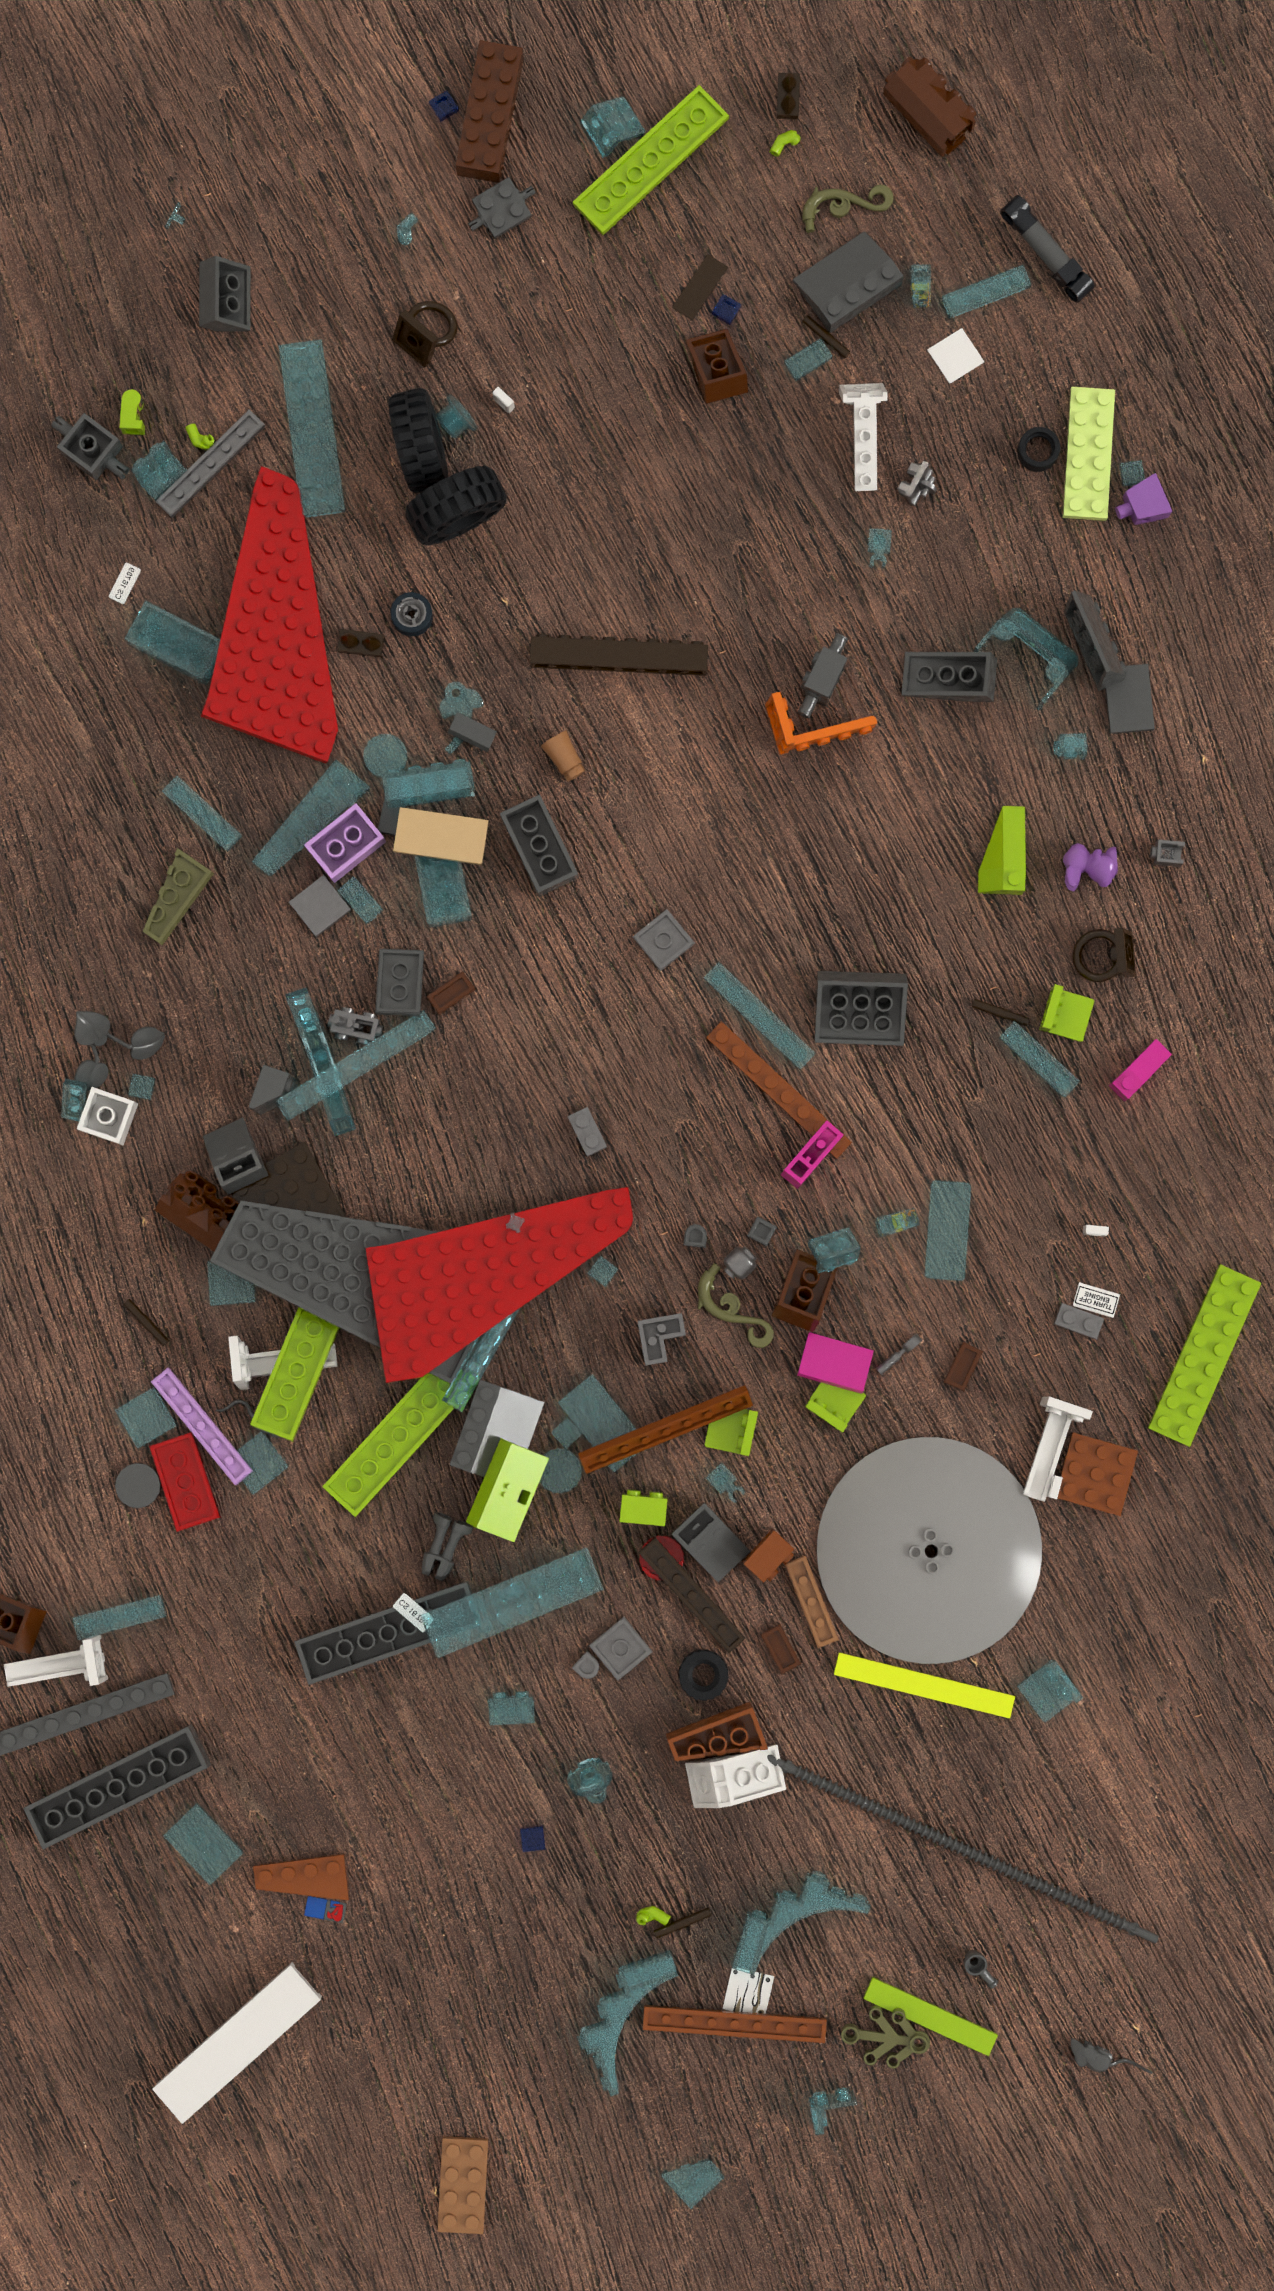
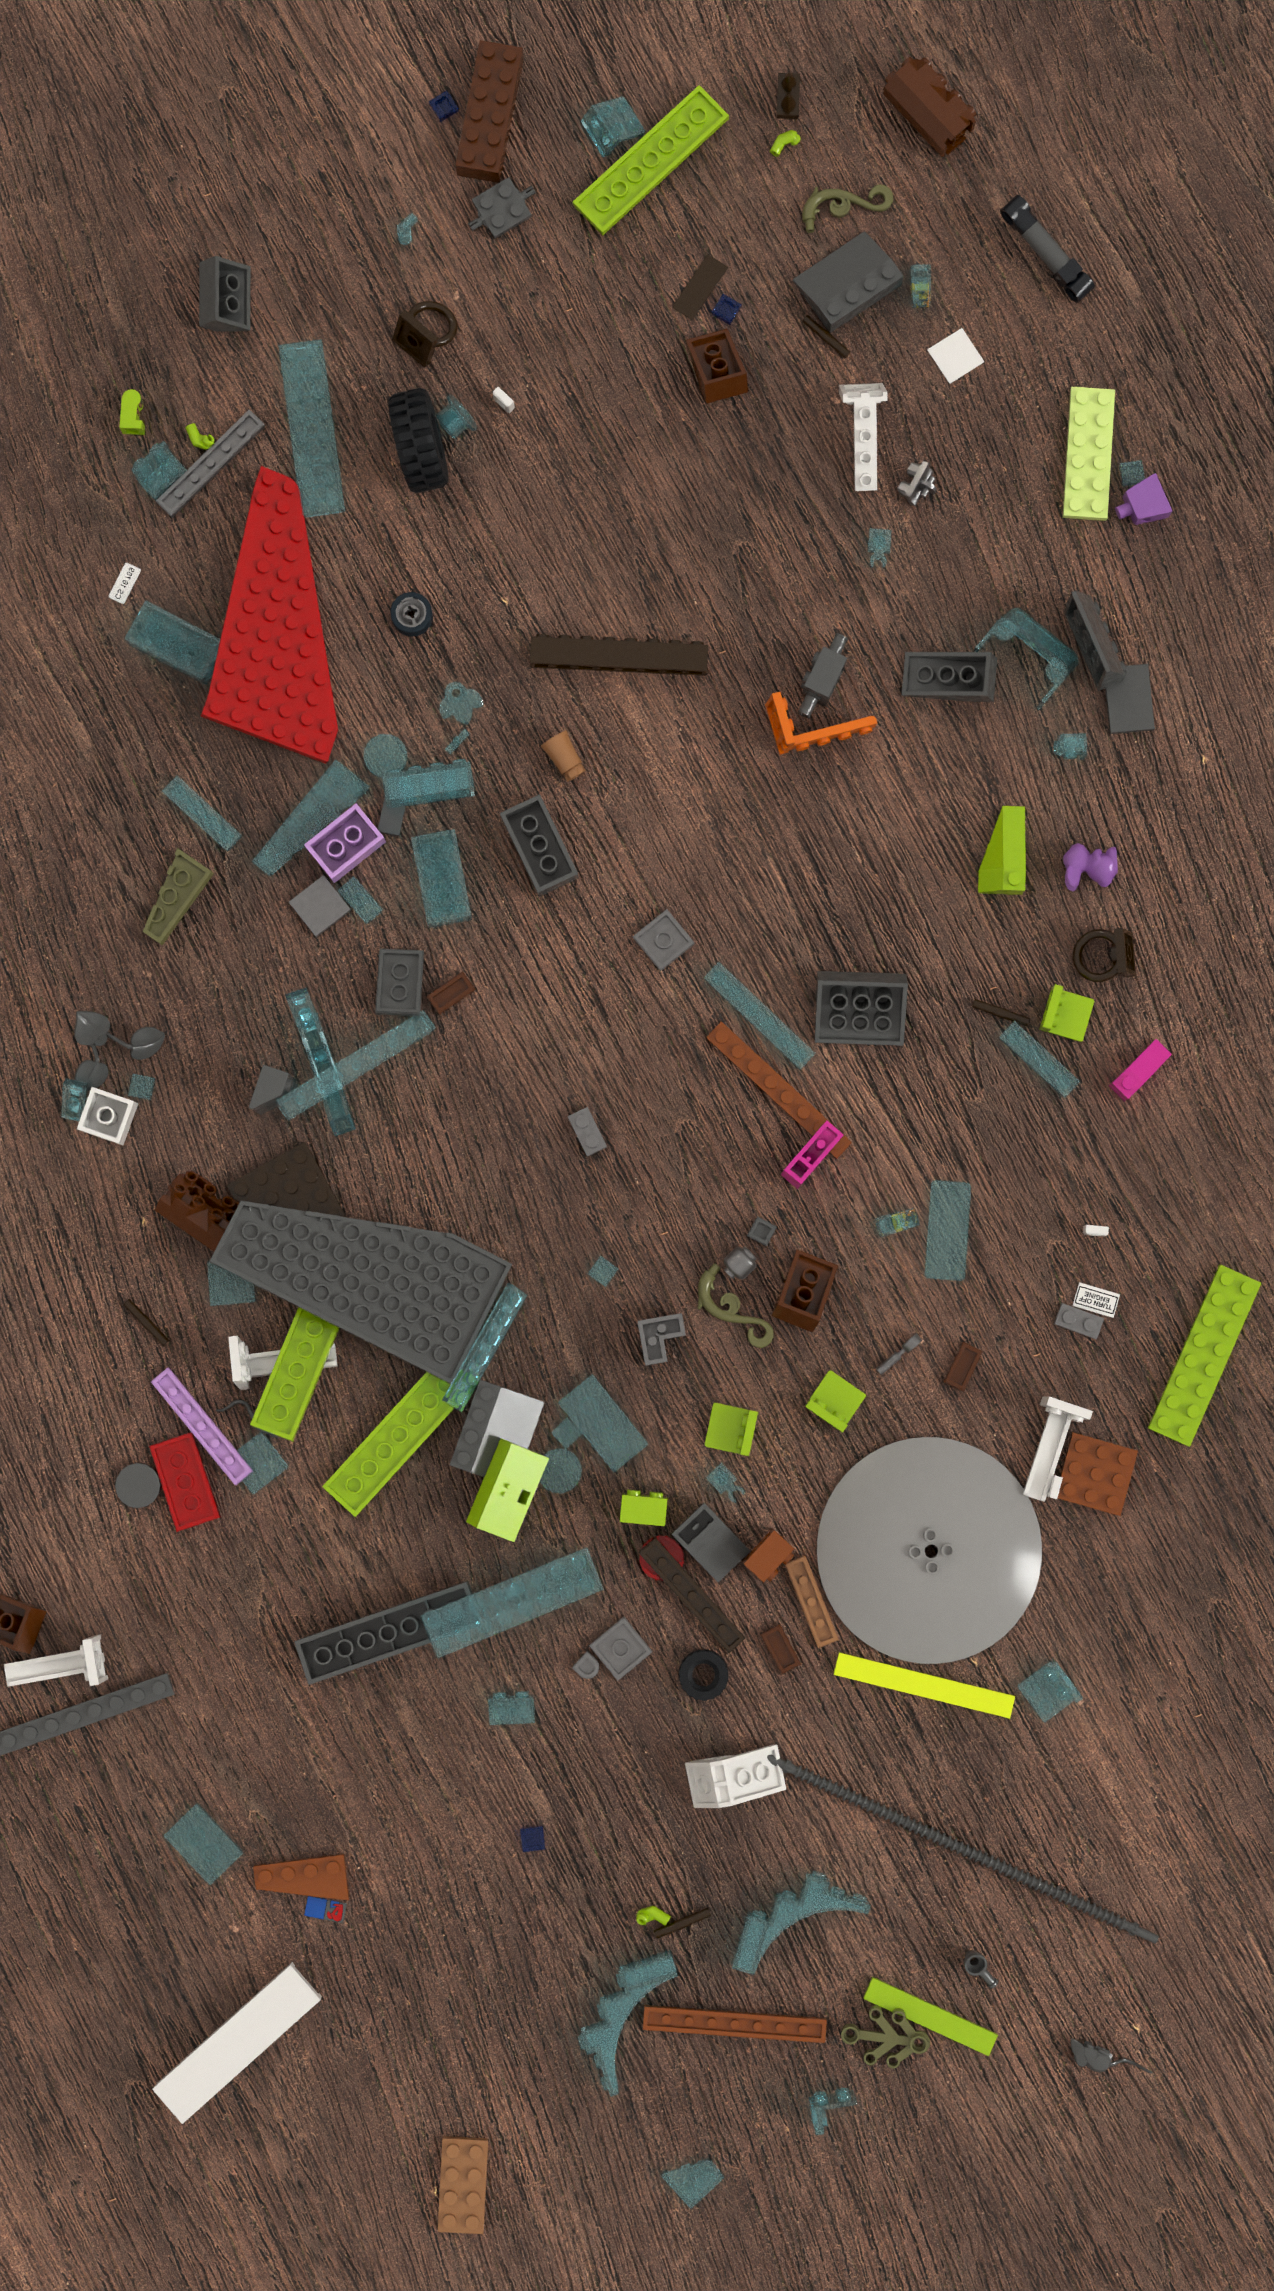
(89, 433): dark grey brick -> none
(117, 1786): dark grey brick -> none
(119, 1617): clear light blue plate -> none
(146, 1417): clear light blue tile -> none
(176, 217): clear light blue piece -> none
(234, 1156): dark grey slope -> none
(347, 1024): flat silver brick -> none
(360, 643): dark brown tile -> none
(410, 1611): clear sticker -> none
(440, 836): tan tile -> none
(442, 1523): dark grey piece -> none
(455, 505): black tyre -> none
(461, 1282): red wing -> none
(472, 732): dark grey tile -> none
(515, 1222): clear light blue piece -> none
(590, 1778): clear light blue tile -> none
(665, 1429): dark orange plate -> none
(695, 1236): dark grey tile -> none
(718, 1735): dark orange wedge -> none
(748, 1992): white sticker -> none
(808, 359): clear light blue tile -> none
(834, 1250): clear light blue bracket -> none
(835, 1363): dark pink tile -> none
(986, 291): clear light blue plate -> none
(1044, 433): black tyre -> none
(1167, 853): flat silver window -> none

